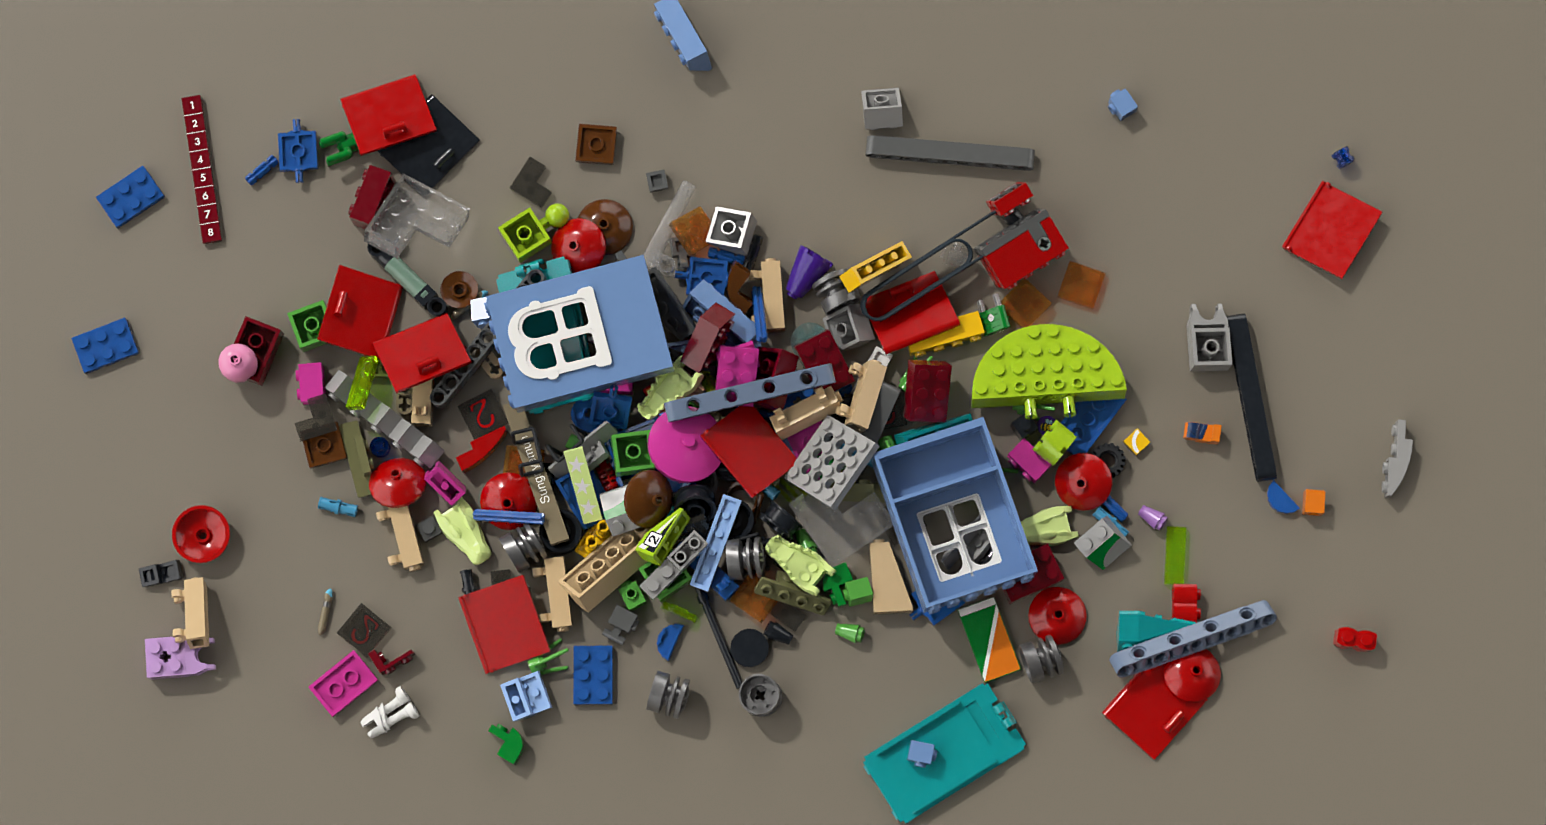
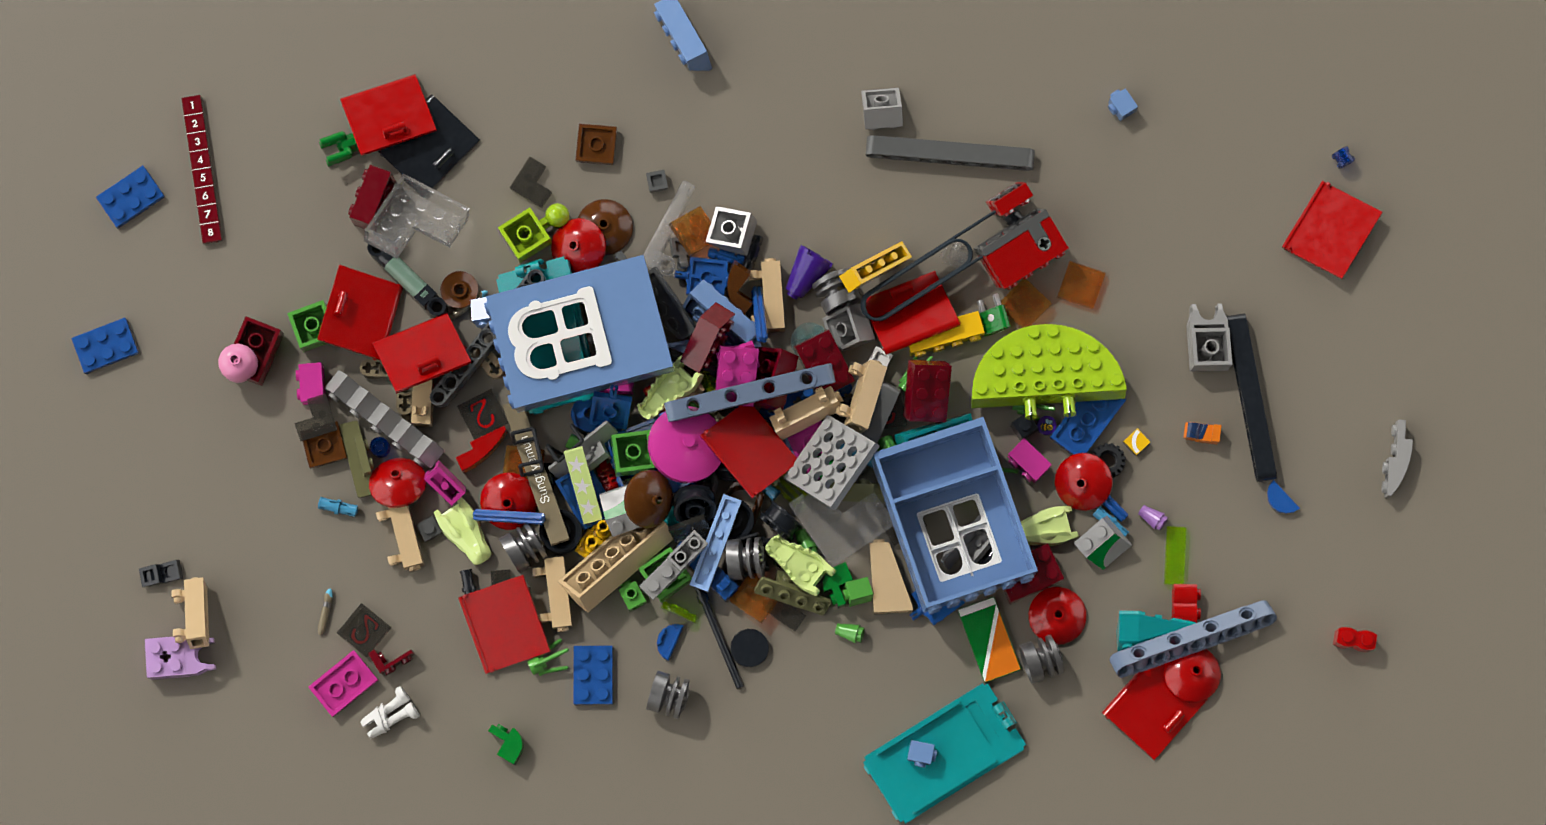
(191, 525): red dish -> none
(261, 170): blue axle -> none
(298, 151): blue plate -> none
(362, 382): clear neon green tile -> none
(526, 696): light blue brick -> none
(622, 621): dark grey brick -> none
(661, 538): lime slope -> none
(749, 693): flat silver wheel -> none
(777, 633): black cone -> none
(1054, 443): lime brick -> none
(1313, 502): orange panel -> none

